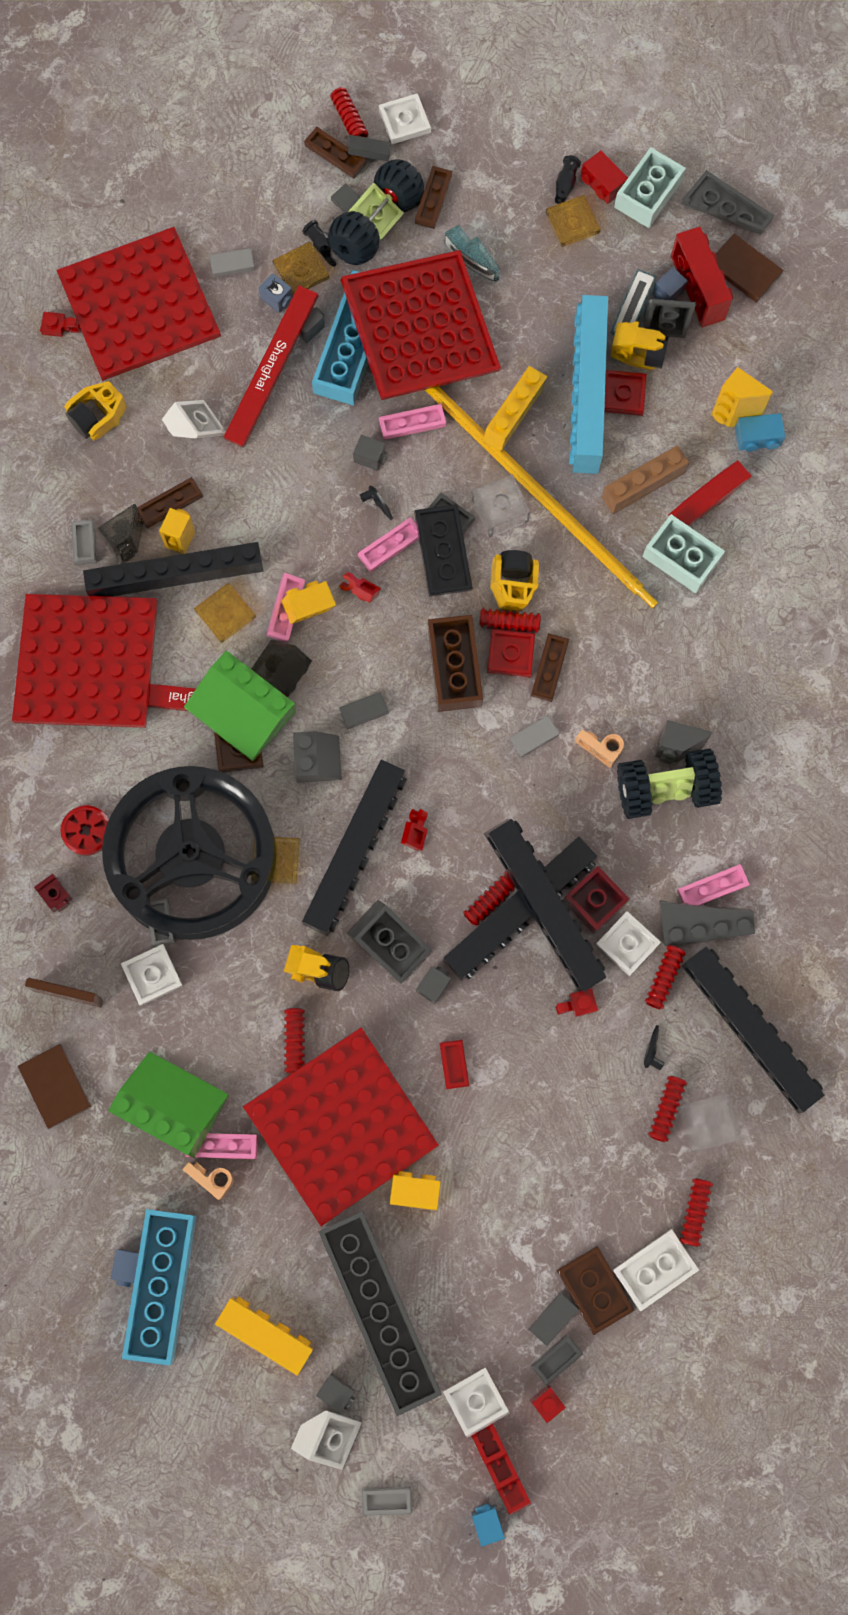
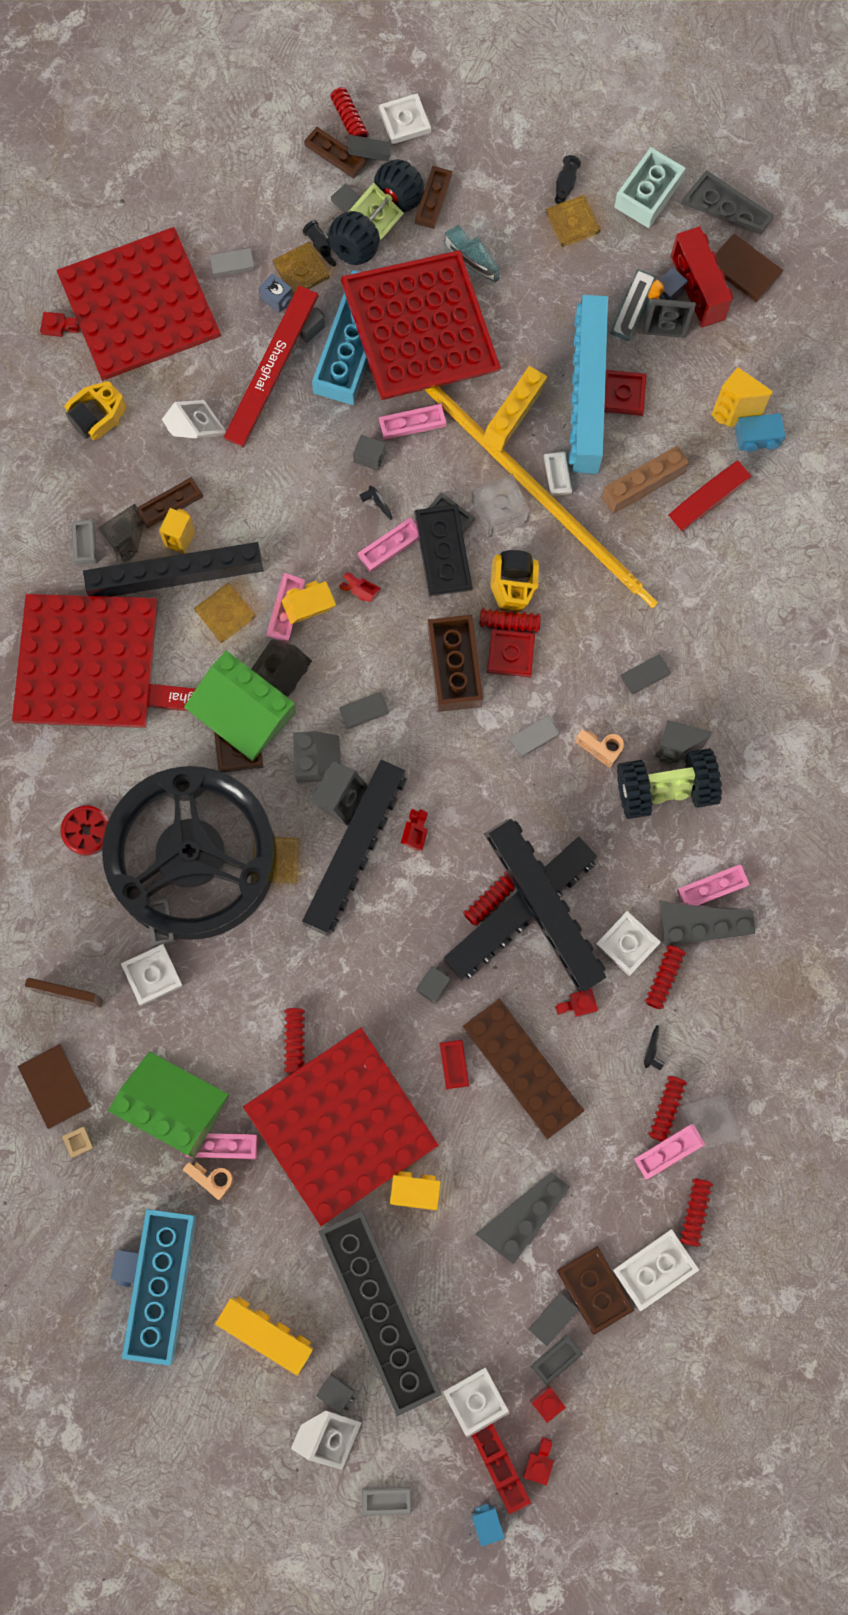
(47, 886): dark red brick -> none
(78, 1142): none -> tan plate
(325, 970): piece -> none
(339, 792): none -> dark grey slope
(389, 941): dark grey slope -> none
(519, 1223): none -> dark grey wing
(523, 1069): none -> reddish brown plate
(539, 1465): none -> red plate
(550, 667): reddish brown tile -> none
(557, 474): none -> white tile
(596, 899): dark red brick -> none
(603, 176): red brick -> none
(639, 346): yellow piece -> none
(645, 674): none -> dark grey tile
(656, 290): none -> light orange piece
(669, 1151): none -> bright pink plate
(683, 553): light aqua brick -> none
(753, 1031): black brick -> none

